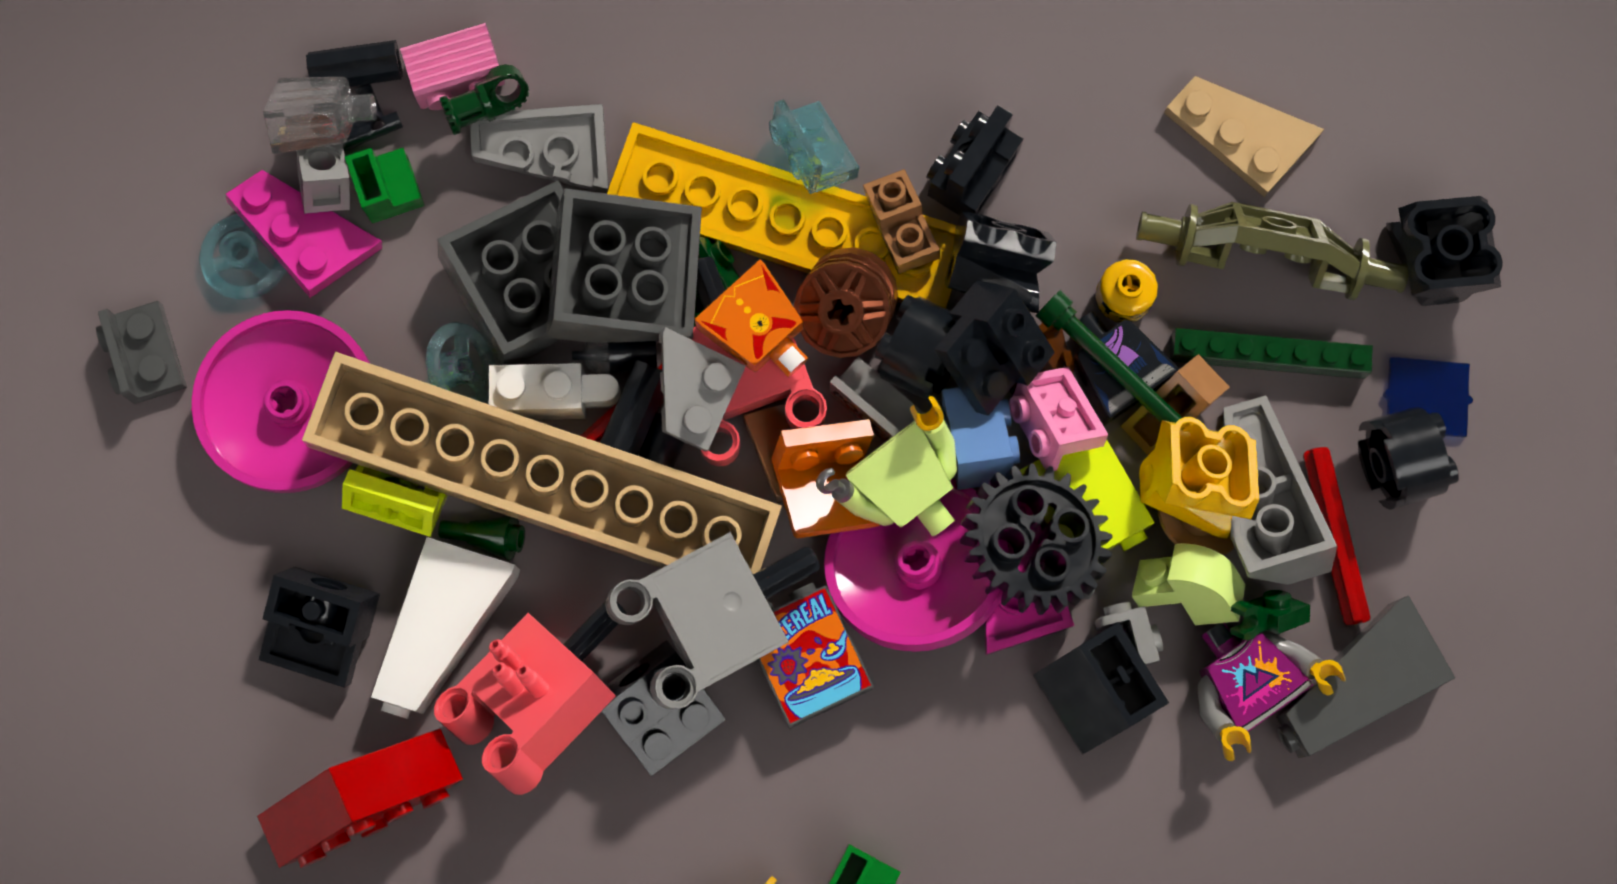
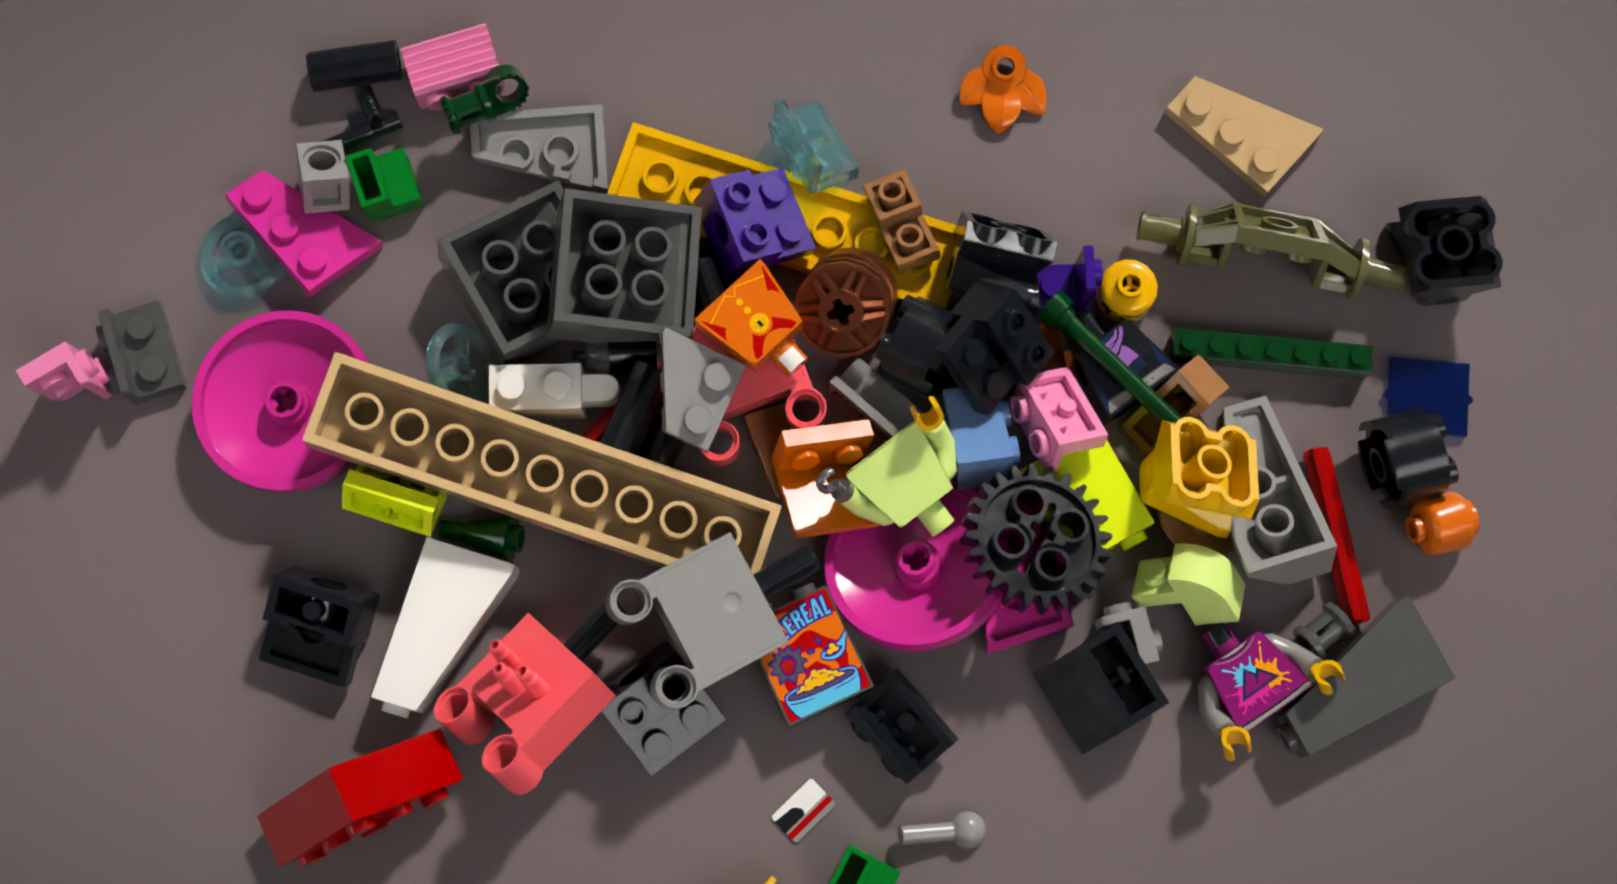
(65, 373): none -> bright pink bracket
(314, 113): clear torso -> none
(752, 220): none -> dark purple brick
(803, 810): none -> sticker
(901, 727): none -> black bracket
(965, 830): none -> light grey bar
(978, 144): black brick -> none
(1001, 94): none -> orange plate
(1075, 280): none -> dark purple bracket
(1271, 612): dark green plate -> none
(1331, 618): none -> dark grey bush
(1442, 524): none -> orange head

